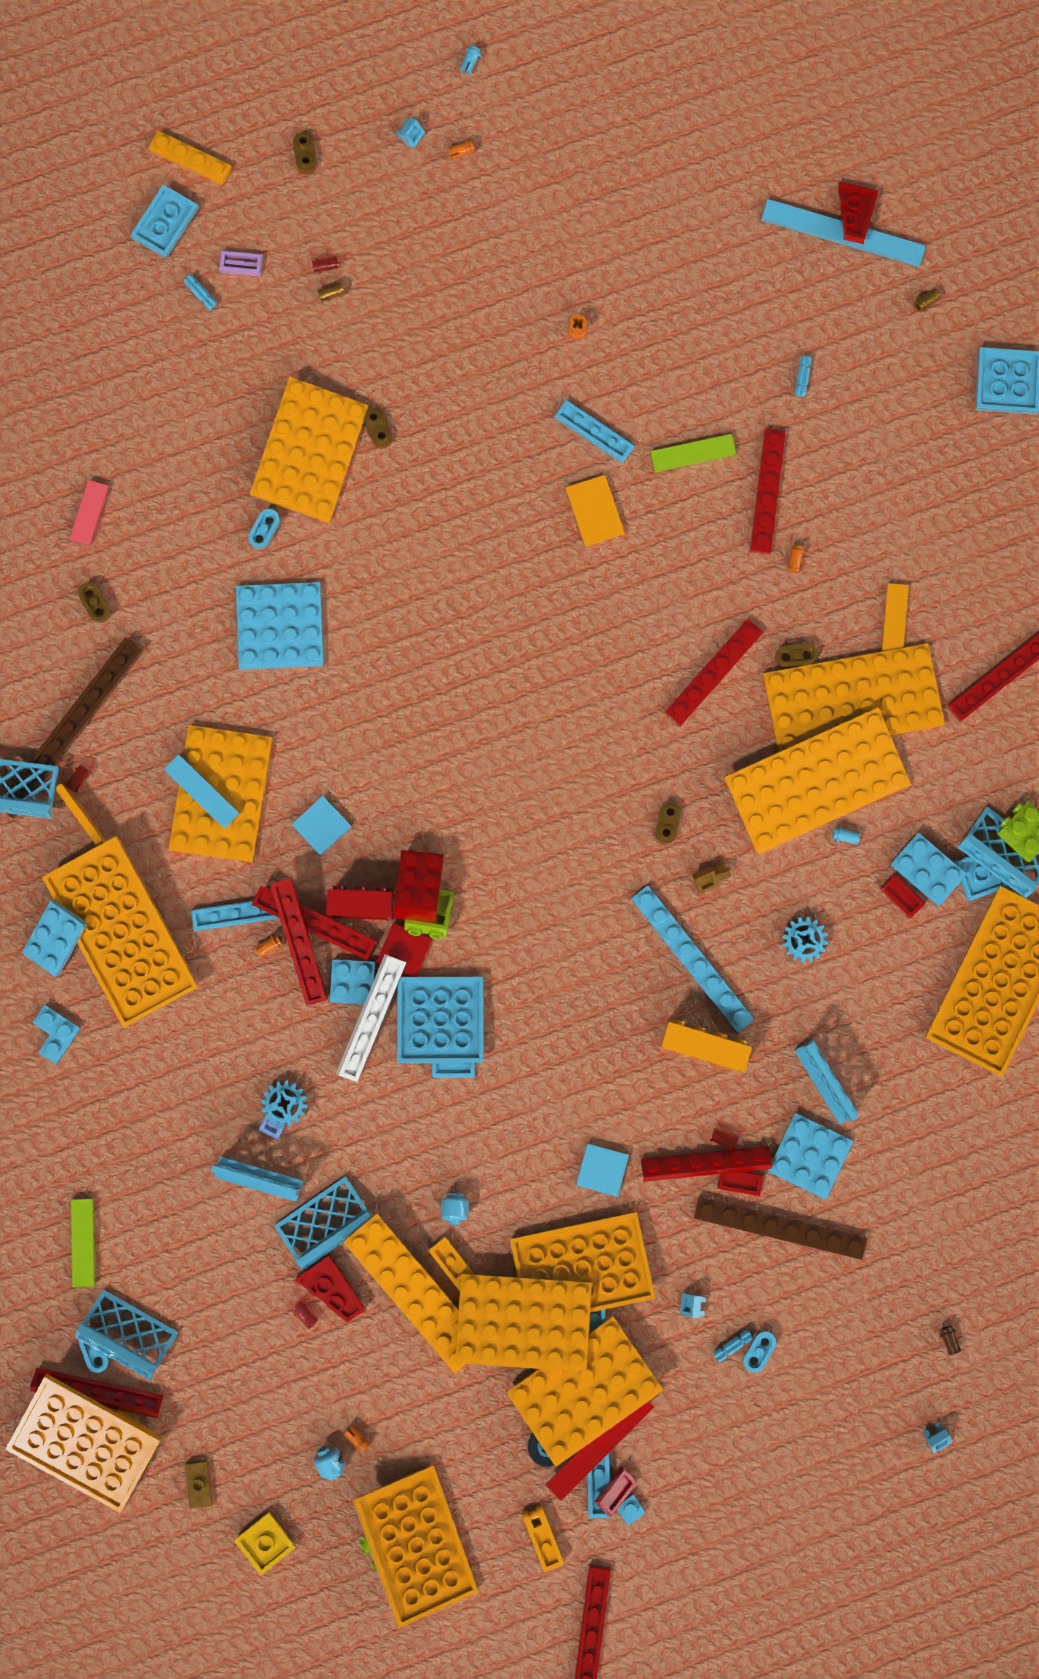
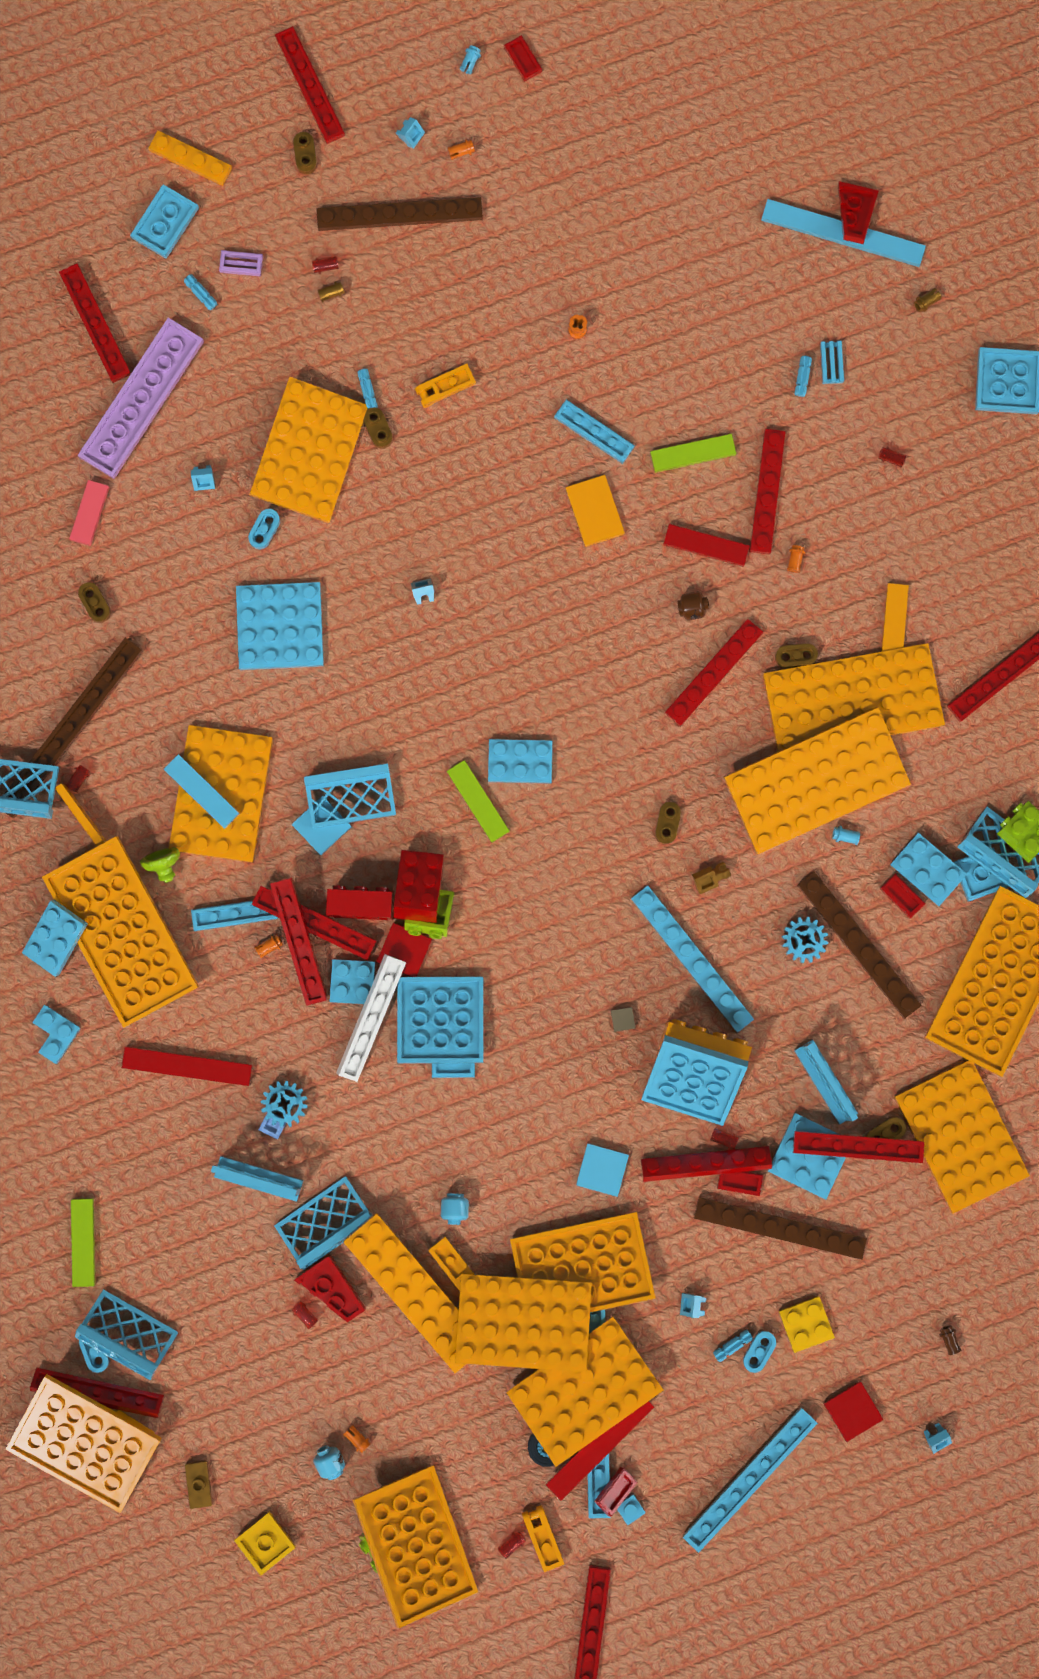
(95, 323): none -> red plate
(141, 398): none -> lavender plate
(161, 862): none -> lime hair
(187, 1066): none -> red tile
(202, 478): none -> medium azure tile
(309, 85): none -> red tile
(347, 777): none -> medium azure fence
(367, 388): none -> medium azure axle
(399, 214): none -> reddish brown plate
(422, 588): none -> medium azure tile
(445, 385): none -> light orange plate
(478, 801): none -> lime tile
(512, 1544): none -> clear red pin
(520, 761): none -> medium azure plate
(523, 58): none -> red tile
(623, 1019): none -> dark tan tile
(693, 605): none -> reddish brown head
(694, 1080): none -> medium azure plate
(706, 545): none -> red tile
(749, 1479): none -> medium azure plate
(806, 1324): none -> yellow plate
(831, 345): none -> medium azure tile
(853, 1411): none -> red tile
(858, 1147): none -> red plate
(859, 945): none -> reddish brown plate
(883, 1130): none -> pearl gold plate
(891, 457): none -> clear red pin
(962, 1136): none -> light orange plate

